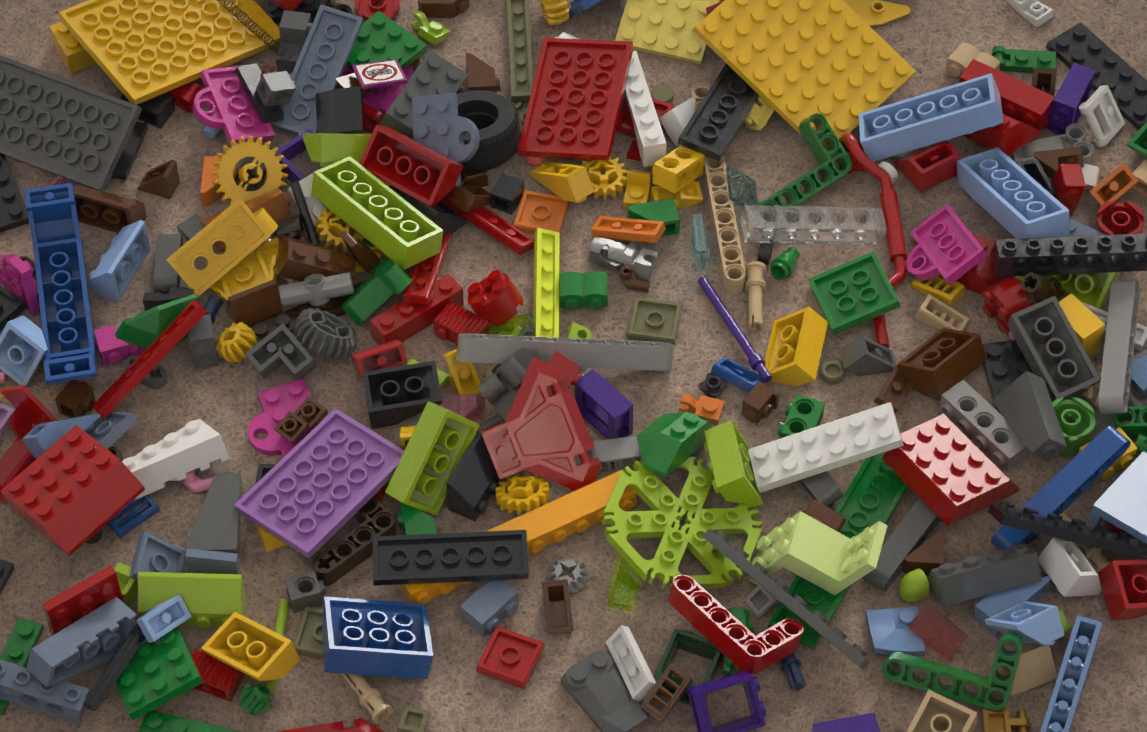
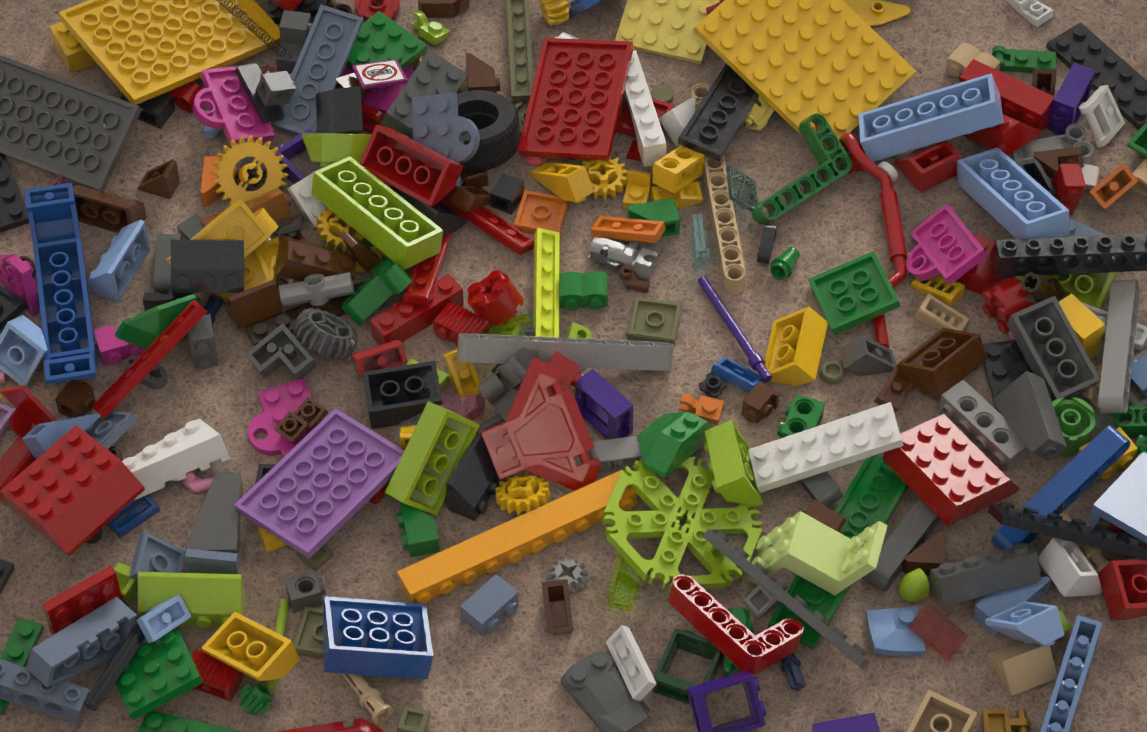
(130, 151): black tile -> none
(207, 266): none -> black slope
(235, 342): yellow gear -> none
(304, 212): black bar -> none
(330, 564): dark brown beam -> none
(450, 557): black plate -> none
(510, 657): red plate -> none
(659, 687): reddish brown slope -> none
(755, 287): tan pin -> none
(812, 225): clear brick -> none
(960, 677): green beam -> none
(1119, 218): red brick -> none

